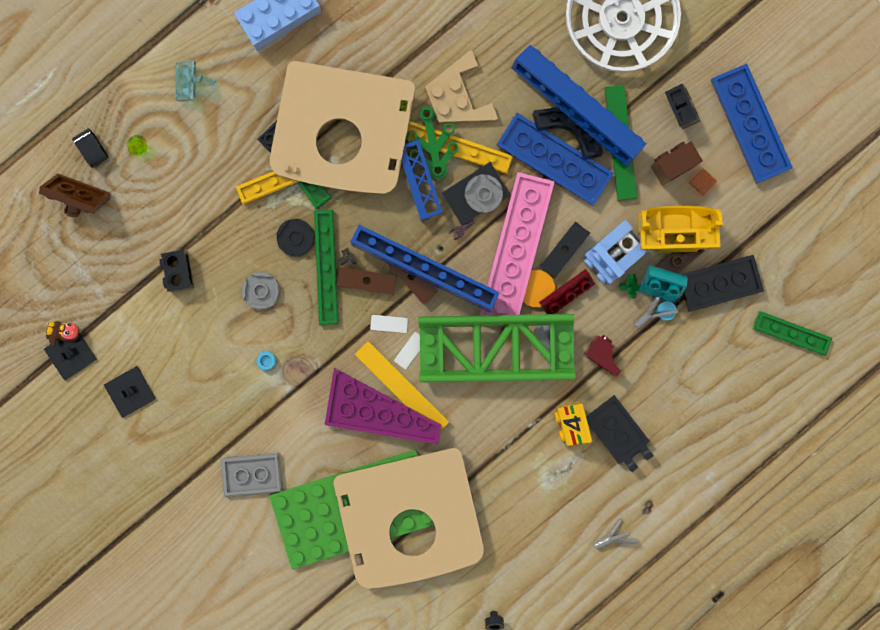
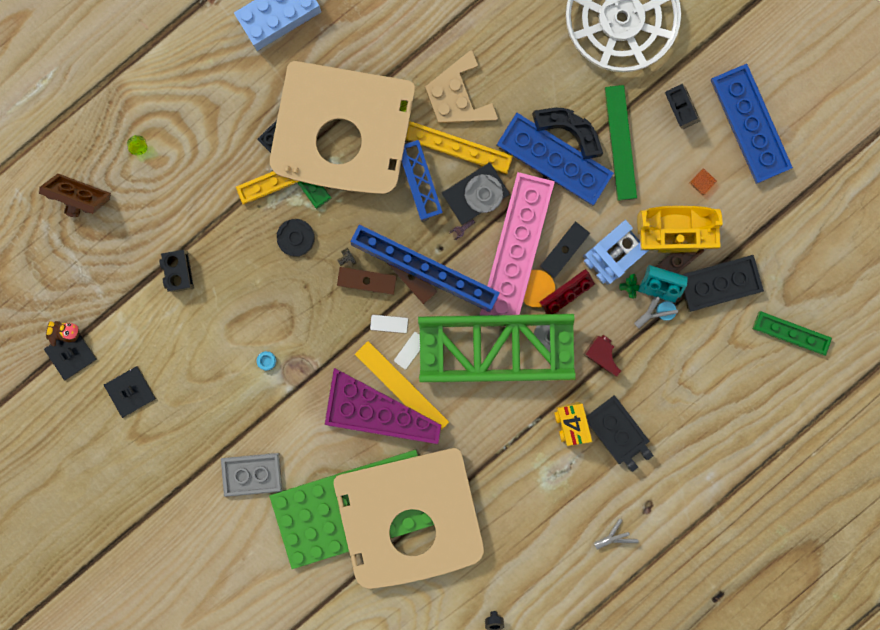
(90, 148): black beam -> none
(187, 80): clear light blue plate -> none
(260, 291): light grey tile -> none
(326, 267): green tile -> none
(434, 146): green plant -> none
(578, 105): blue brick -> none
(679, 161): reddish brown brick -> none

